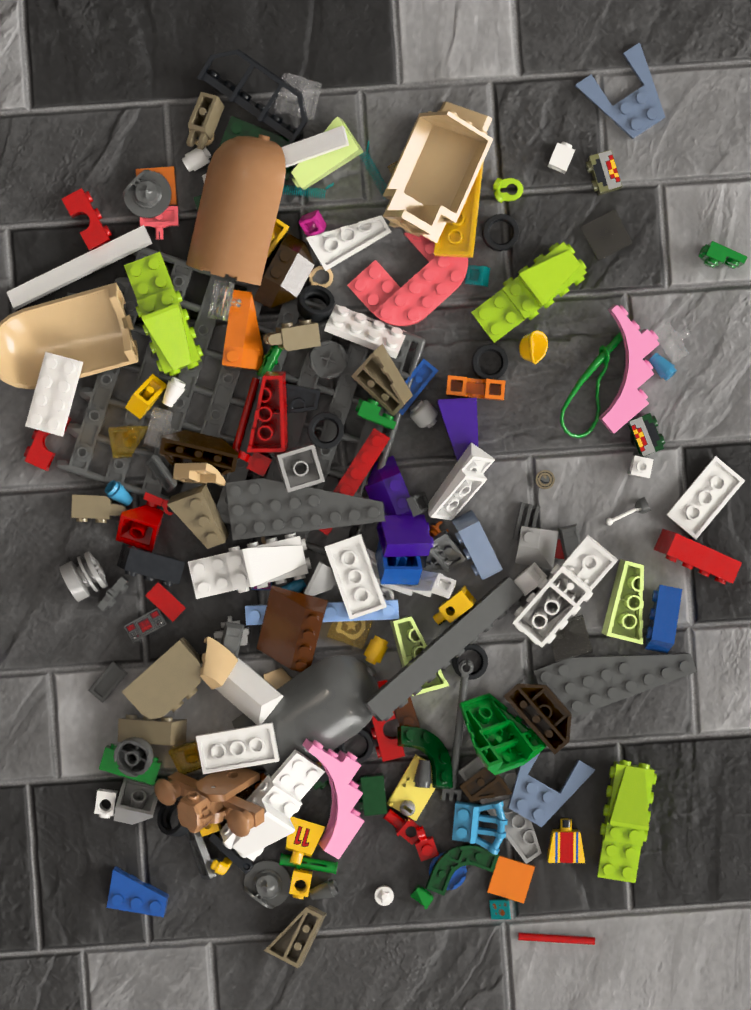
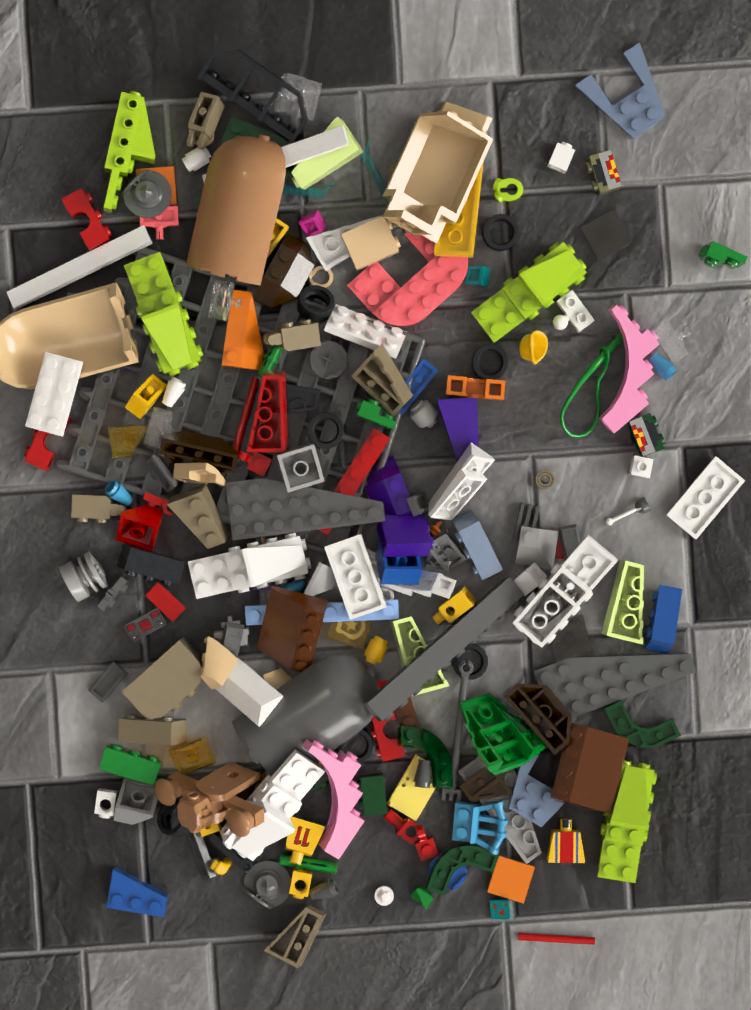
(134, 756): dark grey cylinder -> none
(136, 141): none -> lime wedge
(237, 748): white plate -> none
(371, 242): none -> tan brick
(409, 804): light grey hinge -> none
(574, 312): none -> white plate
(590, 769): none -> reddish brown slope
(640, 736): none -> dark green plate
(698, 556): red wedge -> none

